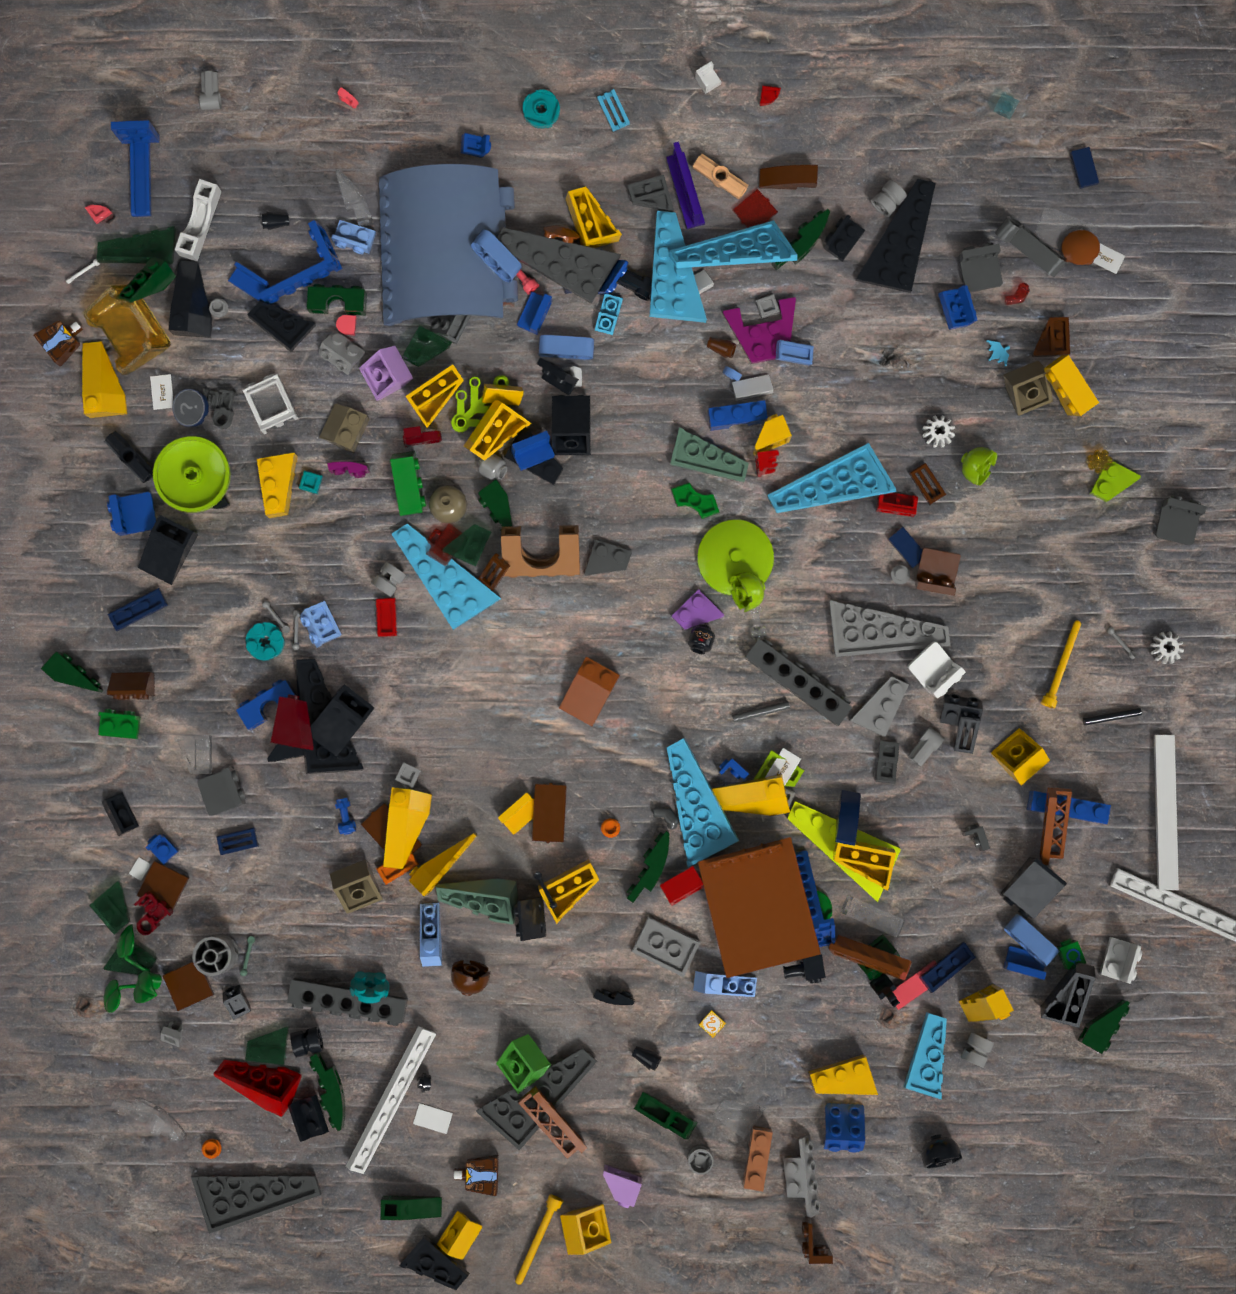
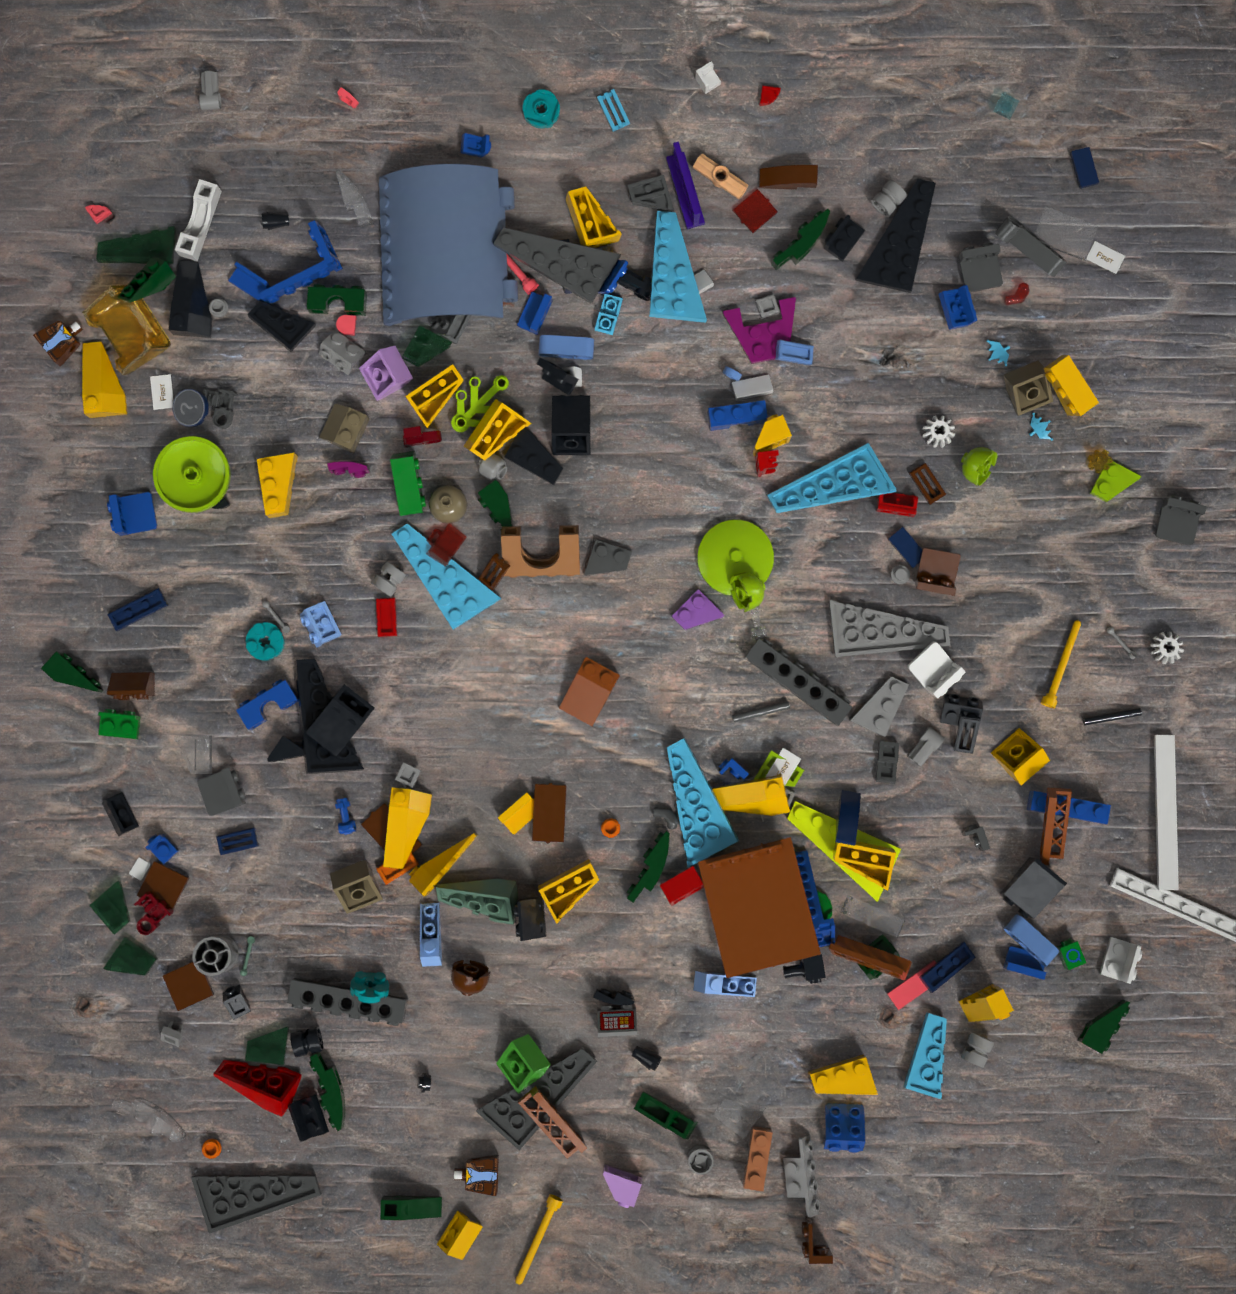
(71, 278): white hinge -> none
(122, 449): black piece -> none
(139, 136): blue bracket -> none
(146, 983): green plant -> none
(166, 549): black slope -> none
(269, 402): window -> none
(292, 723): dark red slope -> none
(295, 645): light grey hinge -> none
(310, 482): teal tile -> none
(353, 237): light blue bracket -> none
(390, 1100): white plate -> none
(432, 1118): white sticker -> none
(434, 1263): black wing -> none
(469, 545): clear green wing -> none
(496, 255): medium blue beam -> none
(506, 394): yellow slope -> none
(532, 450): blue panel -> none
(538, 875): black hinge -> none
(567, 234): dark orange dish -> none
(585, 1229): yellow slope -> none
(616, 1021): none -> slope
(666, 946): light grey tile -> none
(687, 497): green tile -> none
(700, 456): sand green wing -> none
(701, 639): black head -> none
(712, 1023): tile -> none
(722, 347): reddish brown cone -> none
(747, 246): medium azure wing -> none
(884, 988): black plate -> none
(940, 1151): black cylinder -> none
(1040, 428): none -> medium azure piece
(1054, 338): reddish brown wing -> none
(1070, 996): black wedge -> none
(1080, 247): dark orange dish -> none

